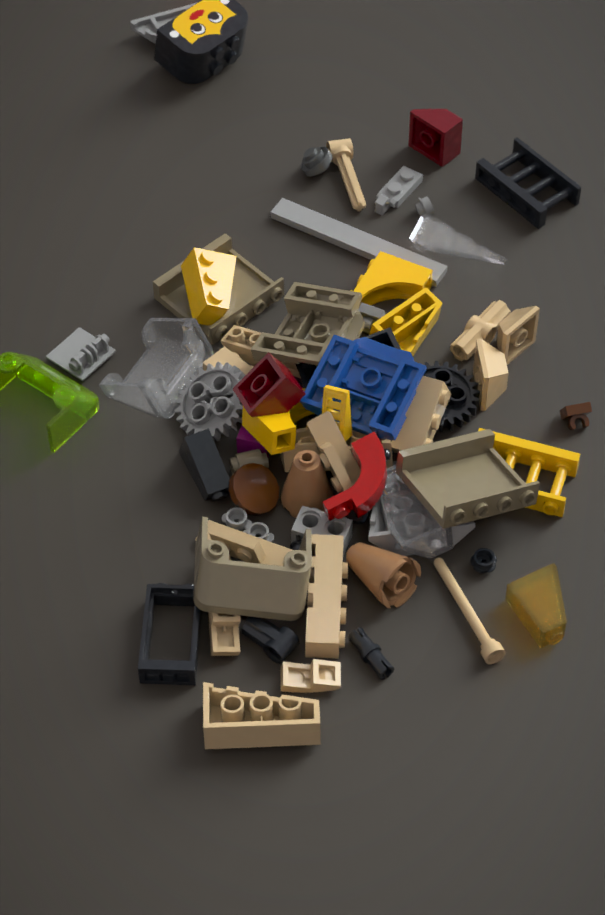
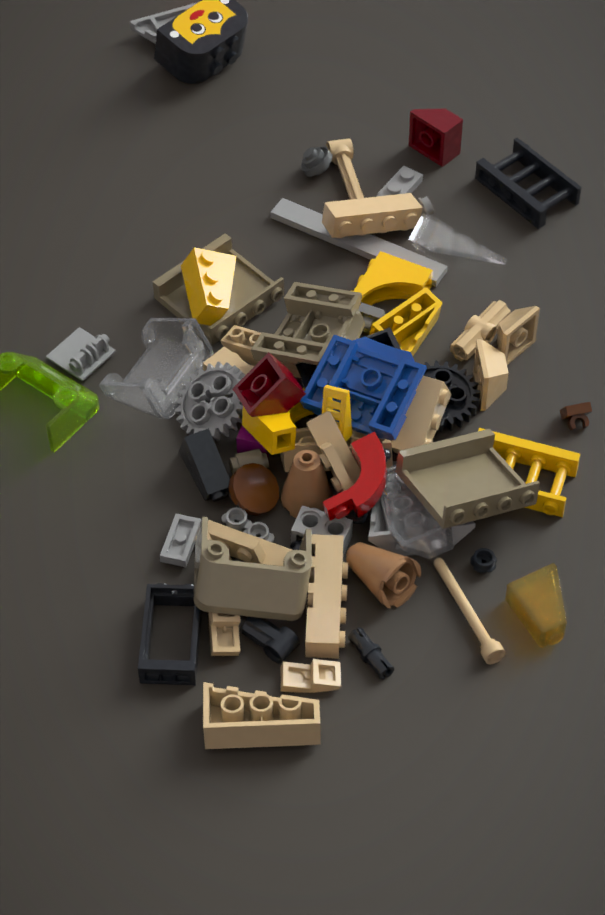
(180, 540): none -> light grey plate
(371, 215): none -> tan brick

